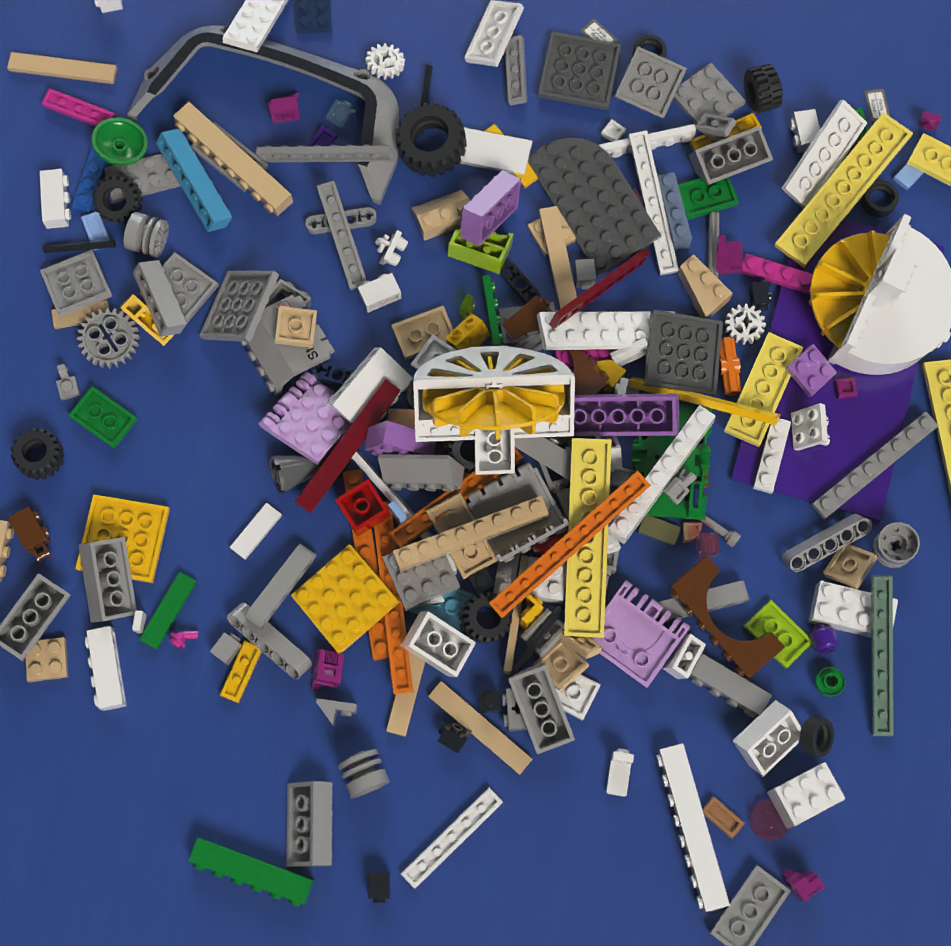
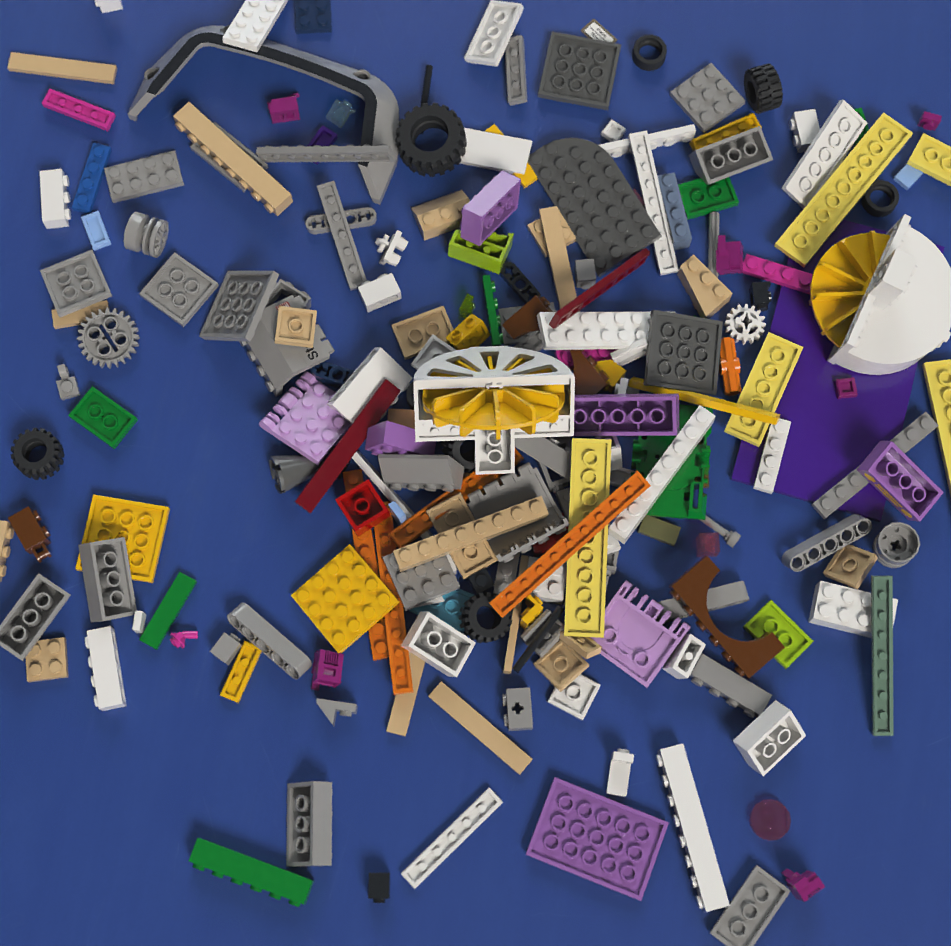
(79, 246): black bar -> none
(102, 198): black tyre -> none
(122, 134): green dish -> none
(140, 313): yellow slope -> none
(159, 298): light grey brick -> none
(193, 180): dark azure brick -> none
(255, 531): white tile -> none
(280, 586): light grey beam -> none
(363, 773): light grey wheel -> none
(385, 61): white gear -> none
(453, 736): black brick -> none
(489, 702): black brick -> none
(541, 708): light grey slope -> none
(597, 839): none -> medium lavender plate
(650, 82): light grey plate -> none
(678, 488): light grey plate -> none
(690, 531): tan tile -> none
(715, 126): light grey slope -> none
(722, 817): medium nougat tile -> none
(806, 795): white brick -> none
(810, 427): white plate -> none
(811, 370): medium lavender plate -> none
(824, 639): dark purple head -> none
(824, 740): black tyre -> none
(830, 681): green plate -> none
(876, 103): sticker -> none
(900, 481): none -> medium lavender brick

